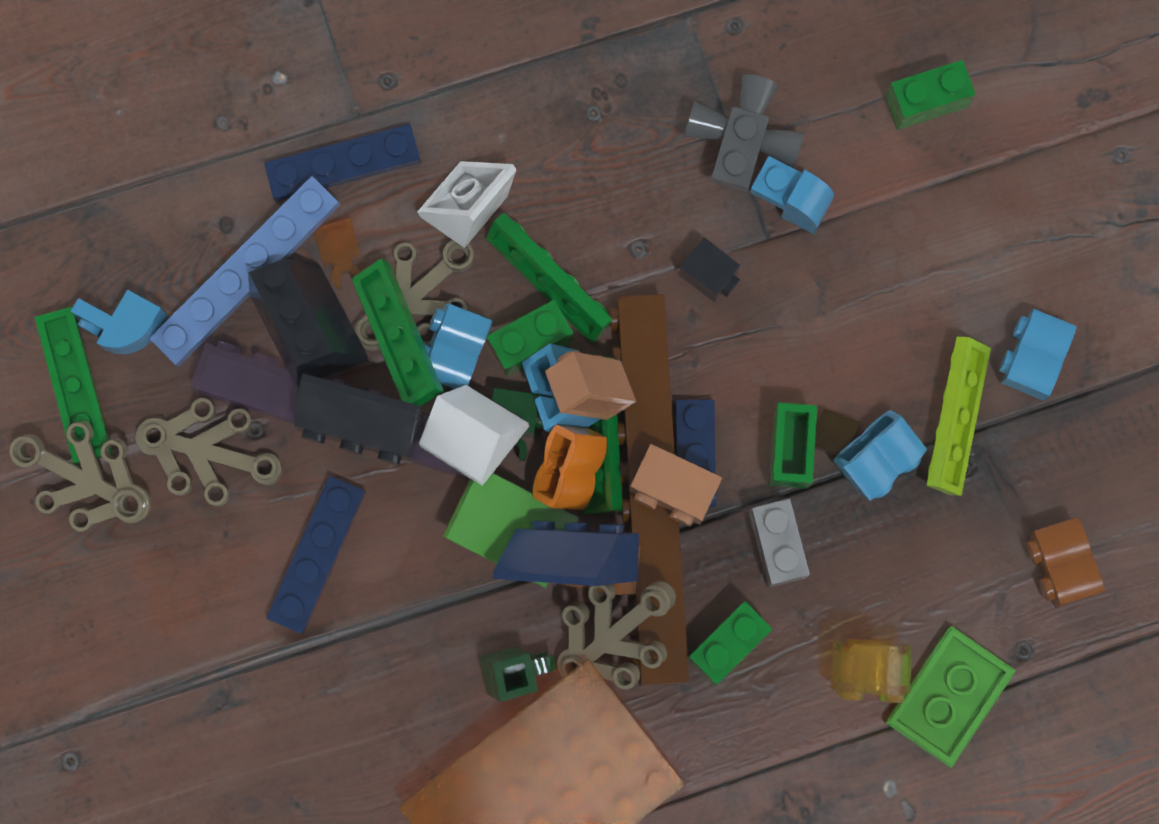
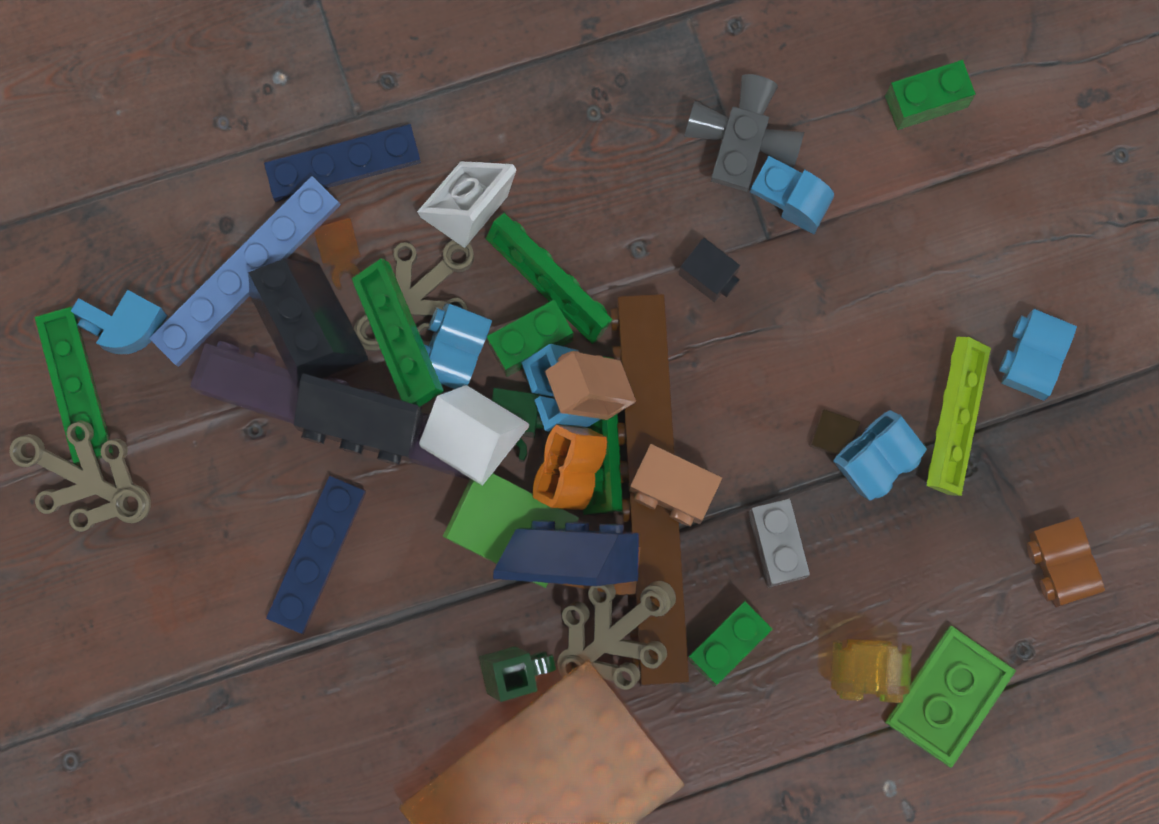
(201, 450): dark tan plant -> none
(696, 434): dark blue plate -> none
(793, 445): green brick -> none

